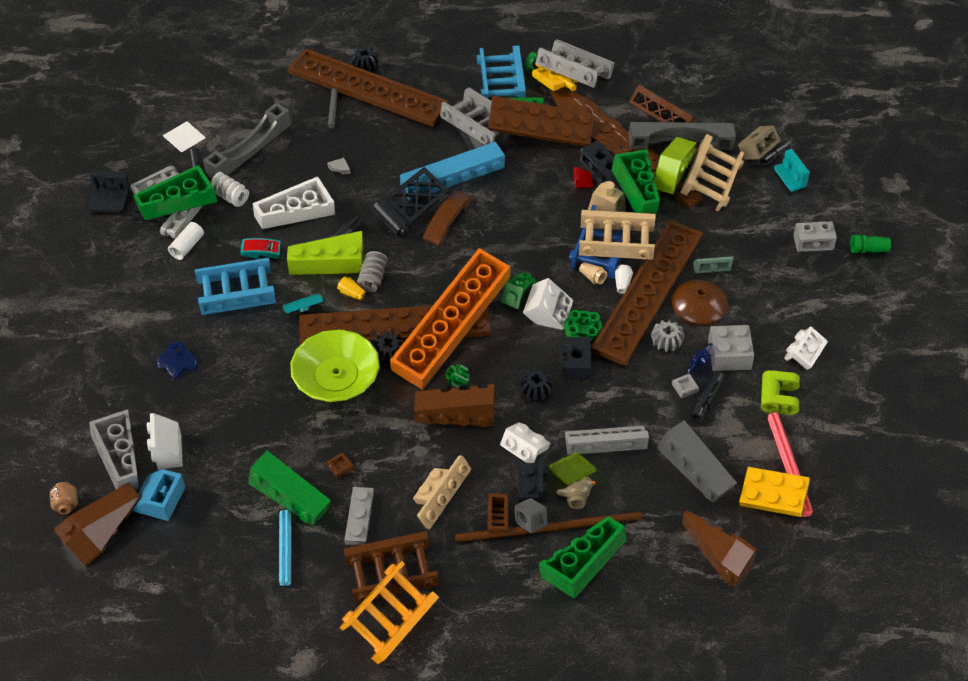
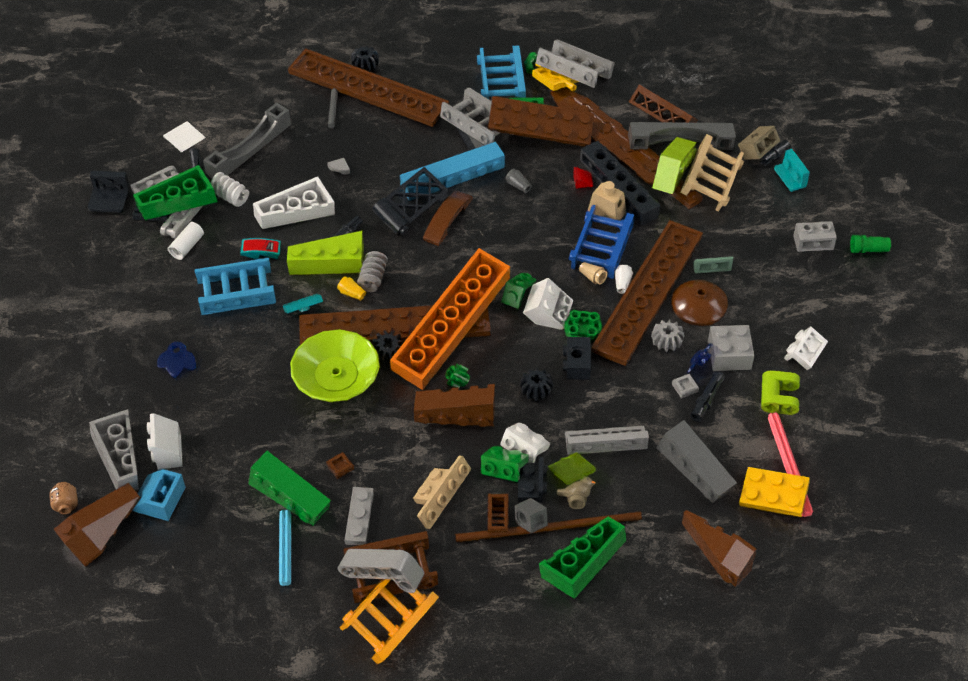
(383, 565): none -> light grey beam
(503, 463): none -> green bracket
(518, 180): none -> dark grey cone
(617, 221): tan fence -> none
(637, 180): green wedge -> none

